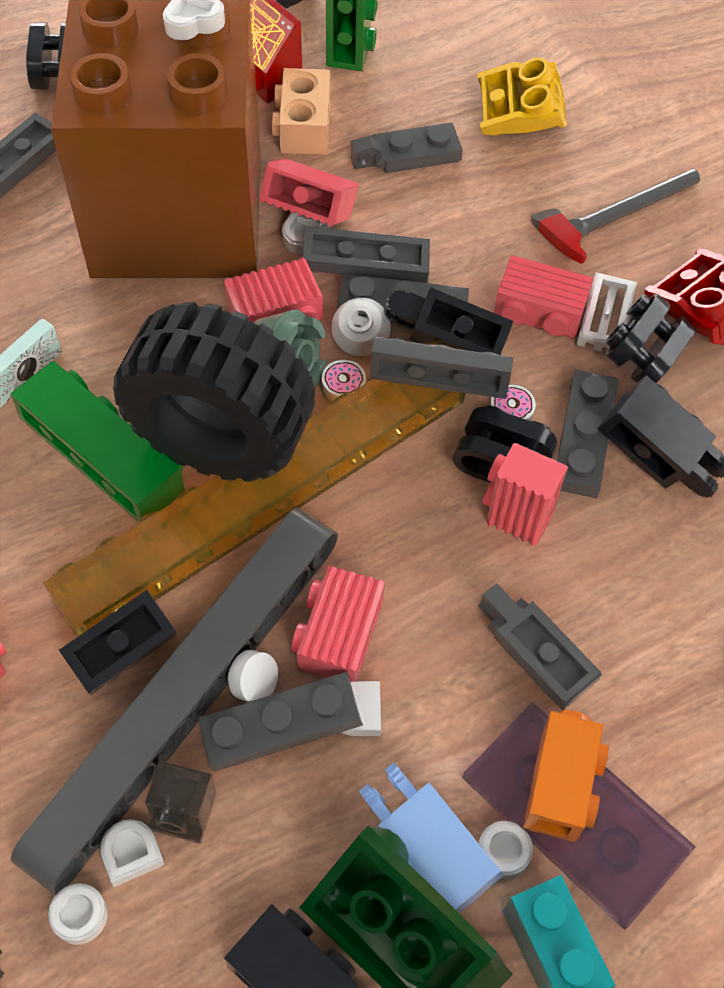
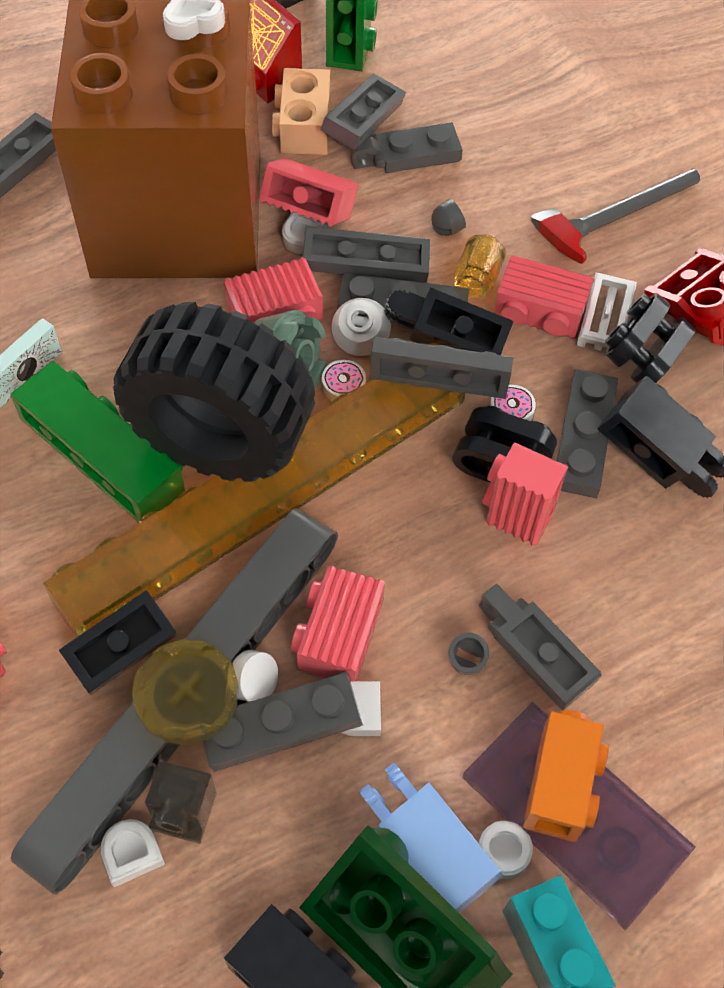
(39, 54): black brick -> none
(78, 914): white tile -> none
(185, 692): none -> clear yellow tile
(363, 111): none -> dark grey plate
(448, 218): none -> dark grey hinge
(473, 645): none -> dark grey hinge
(479, 265): none -> clear yellow brick
(522, 98): yellow slope -> none

